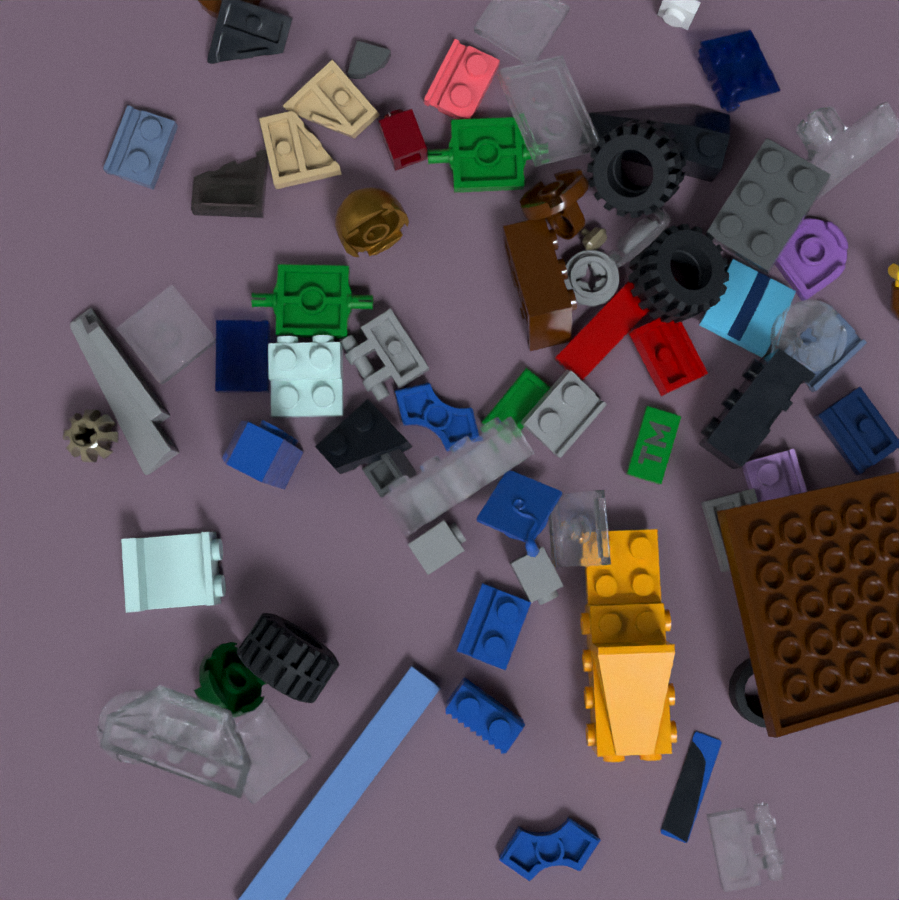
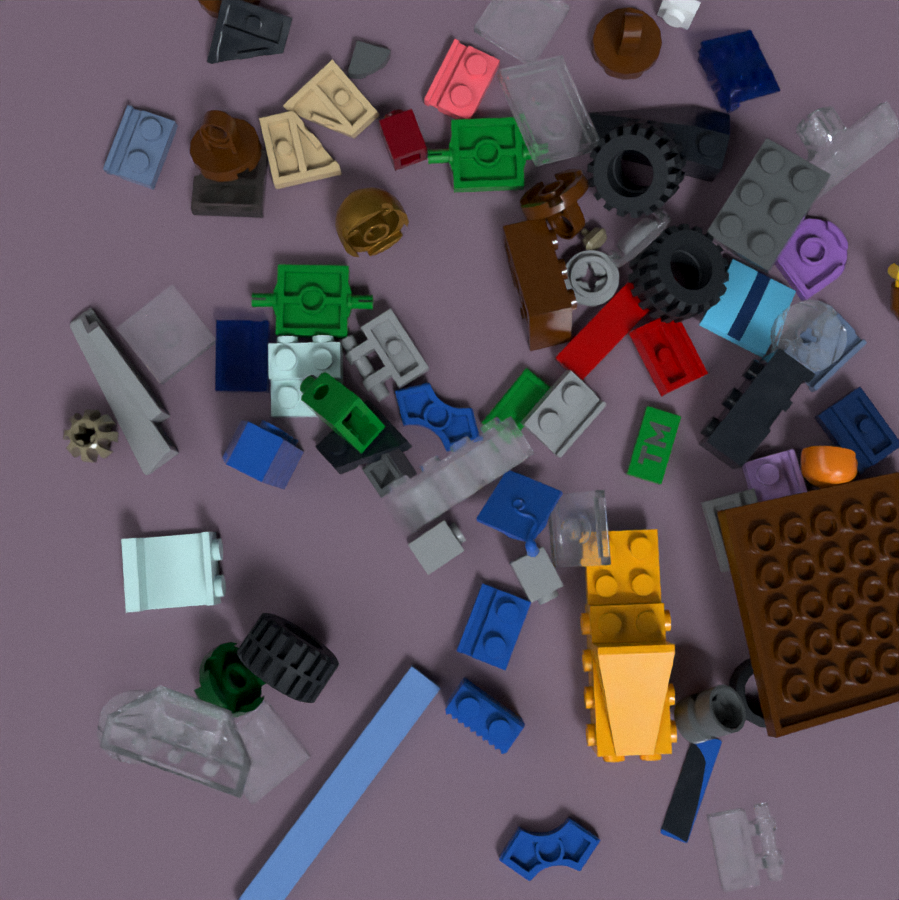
(224, 147): none -> reddish brown tile
(333, 403): none -> green torso
(626, 43): none -> reddish brown tile
(710, 714): none -> dark grey wheel
(828, 465): none -> orange hair

